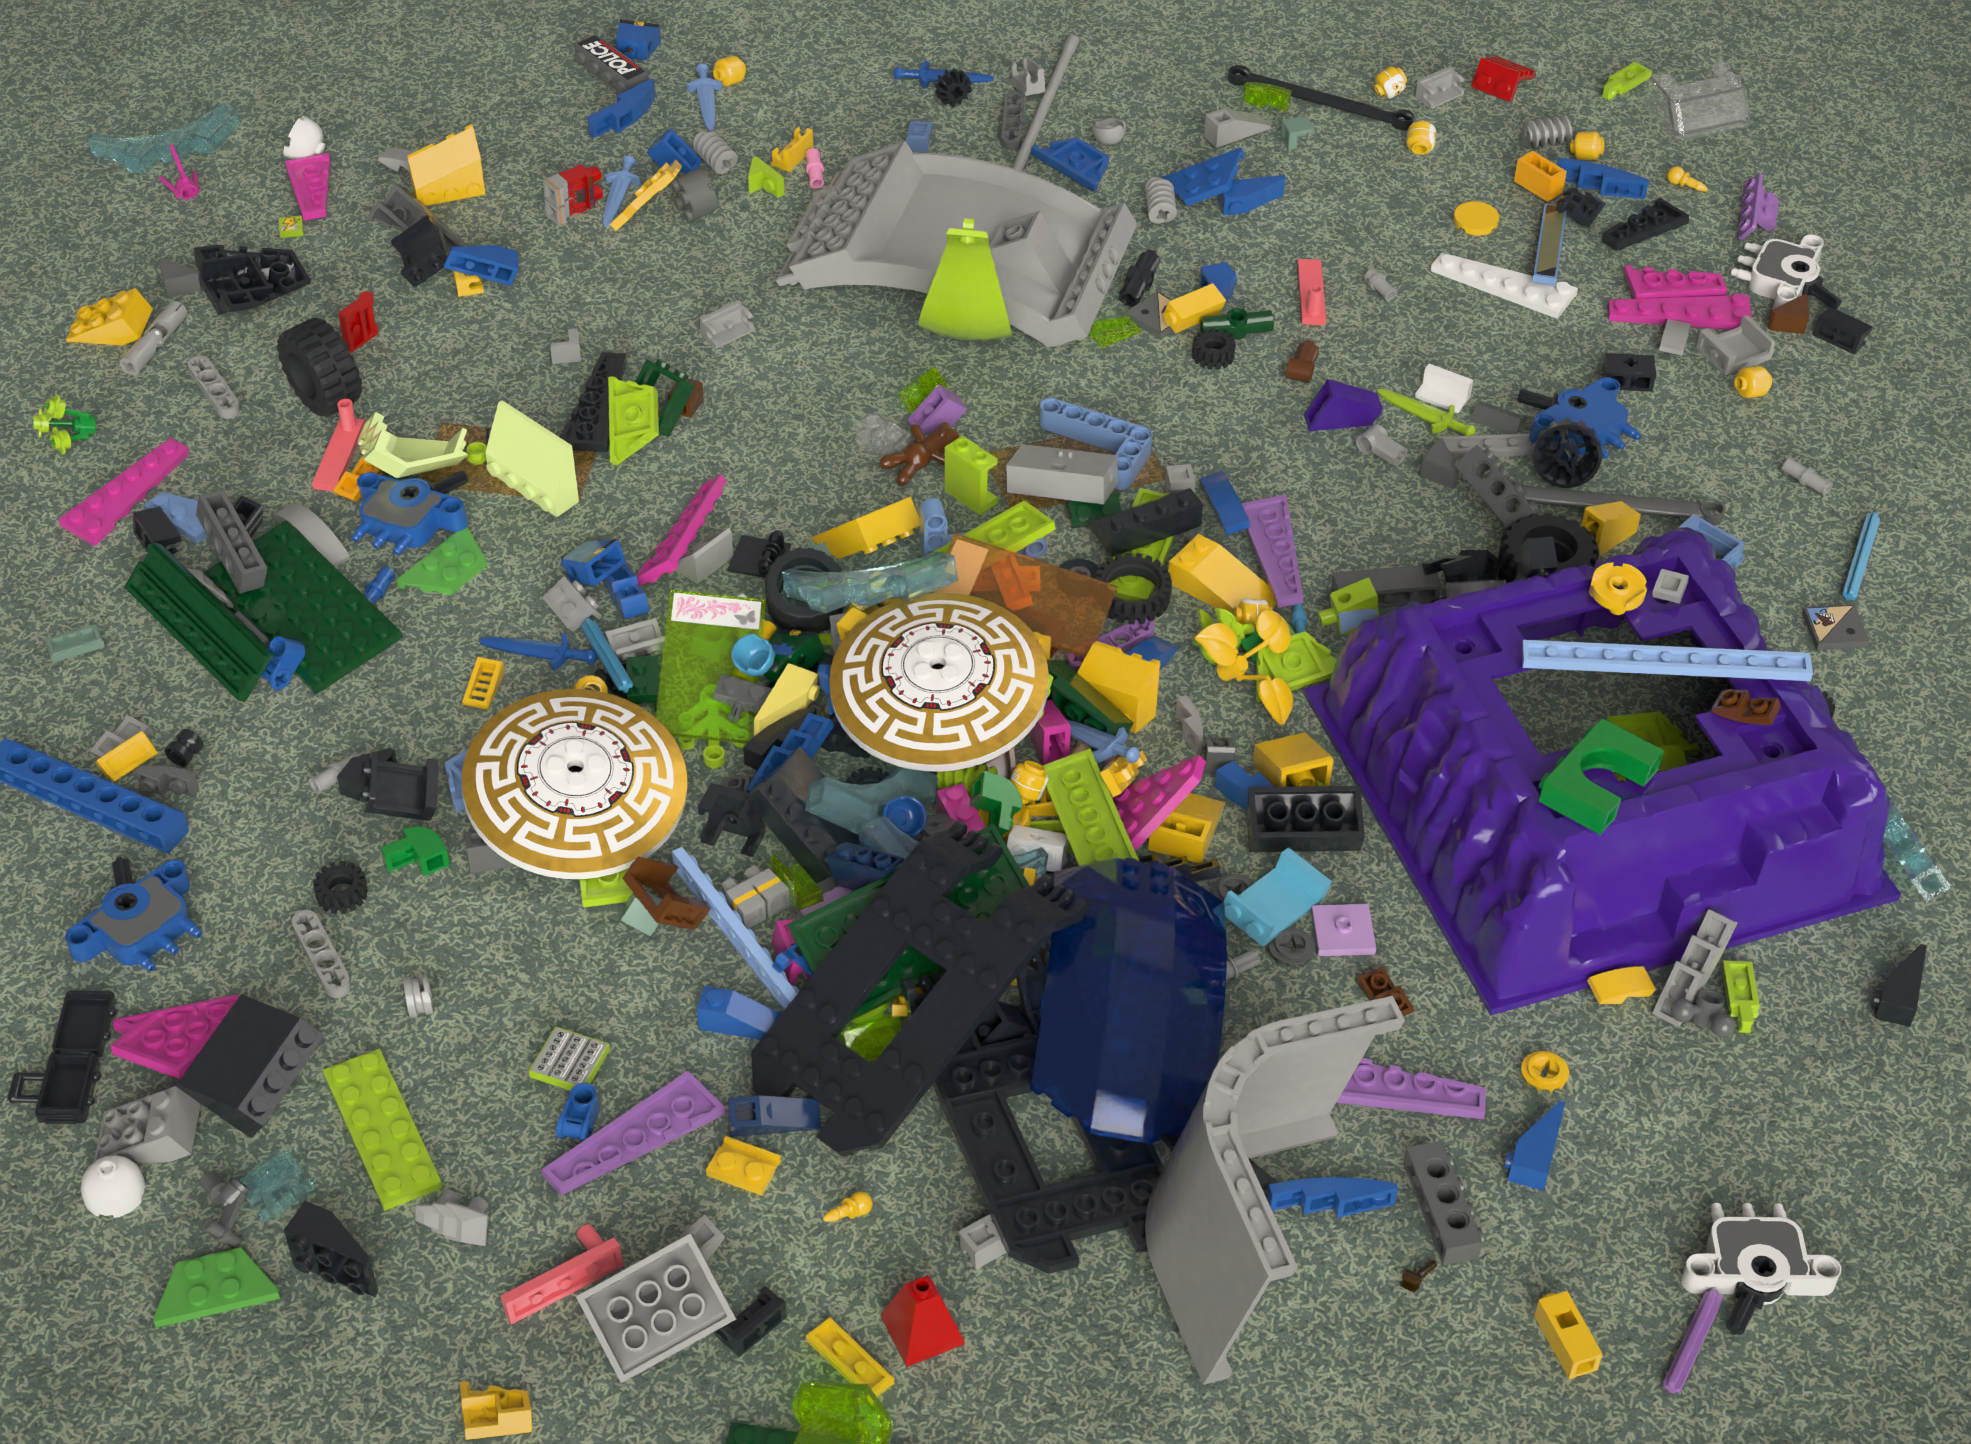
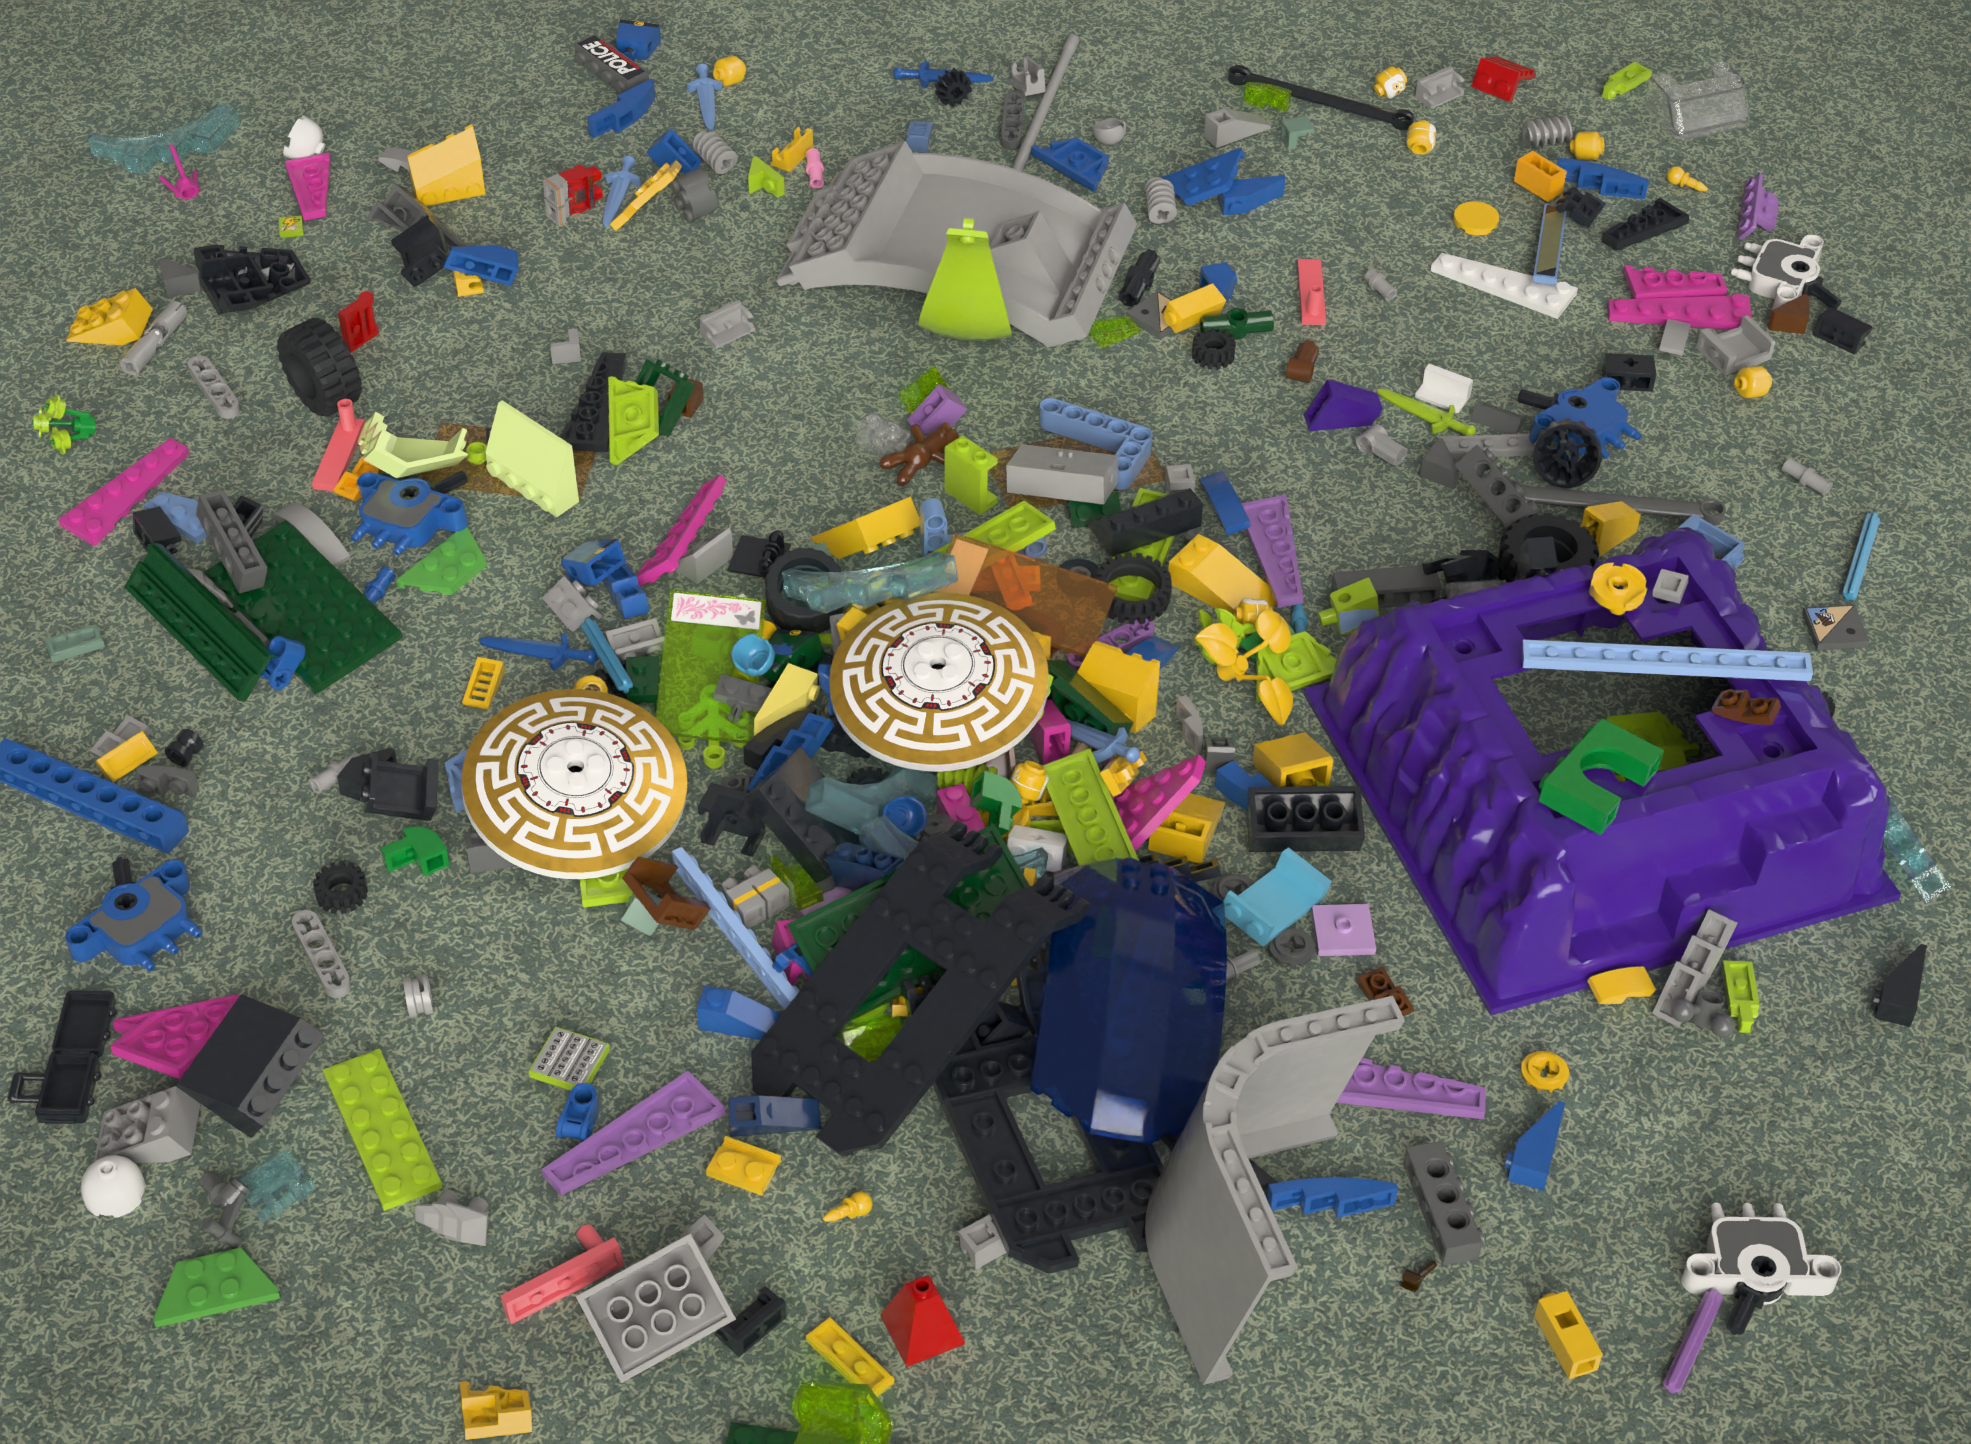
(326, 1248): black slope -> none

